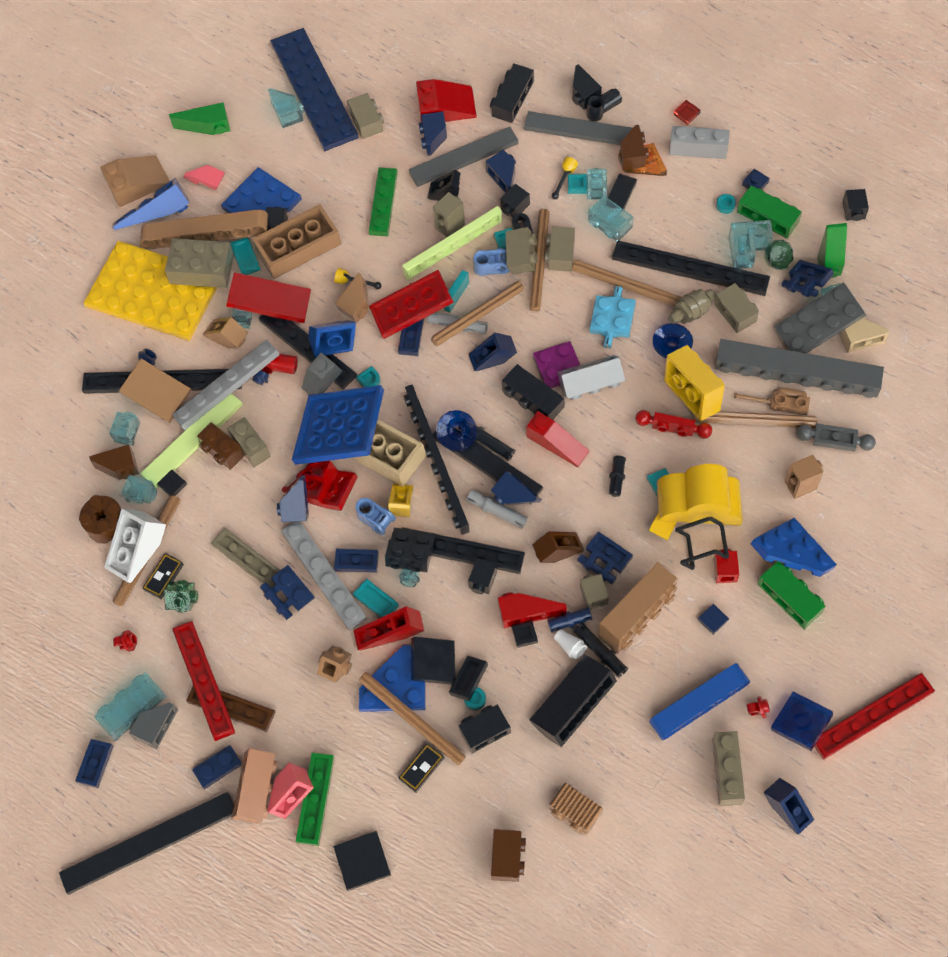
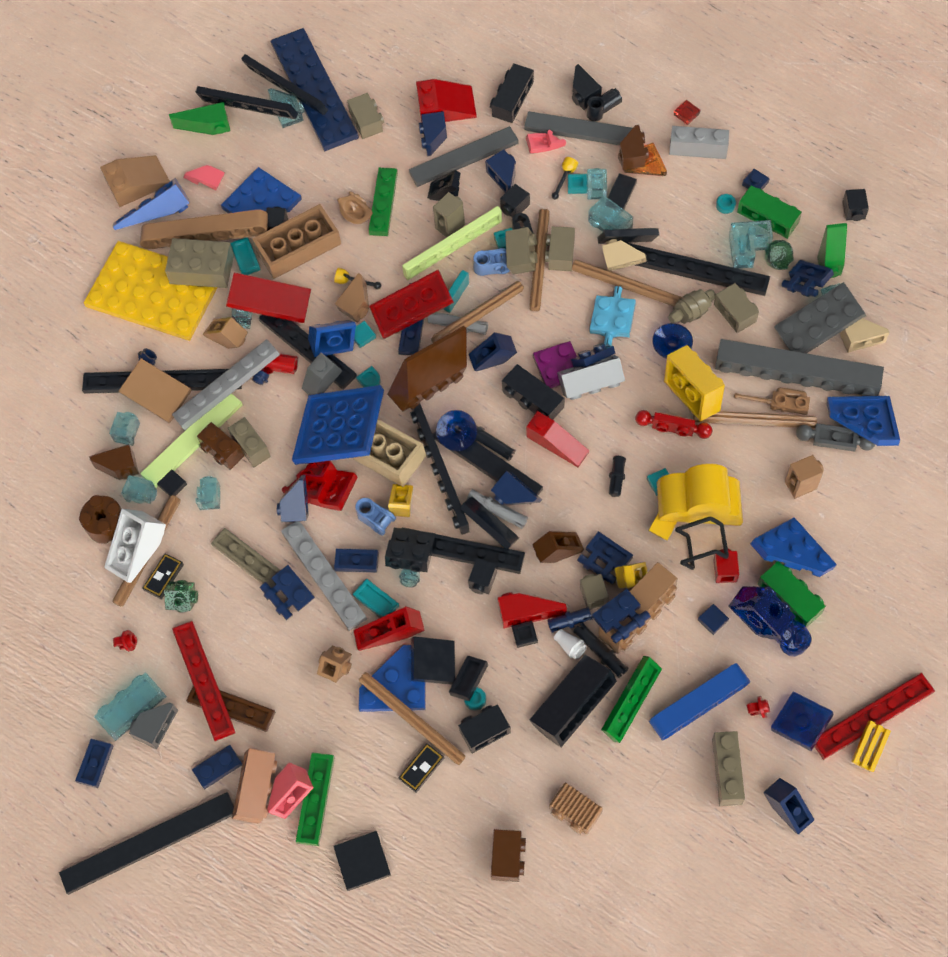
(208, 494): none -> clear light blue brick
(247, 102): none -> black tile
(284, 84): none -> black tile
(354, 208): none -> medium nougat hat
(363, 334): none -> teal tile
(430, 370): none -> reddish brown slope
(489, 522): none -> black tile
(543, 142): none -> coral slope
(589, 357): none -> dark blue plate
(616, 611): none -> dark blue plate
(621, 255): none -> tan slope
(629, 235): none -> black tile
(630, 574): none -> yellow slope
(631, 699): none -> green plate
(771, 619): none -> clear blue brick
(867, 416): none -> blue plate
(879, 748): none -> yellow tile

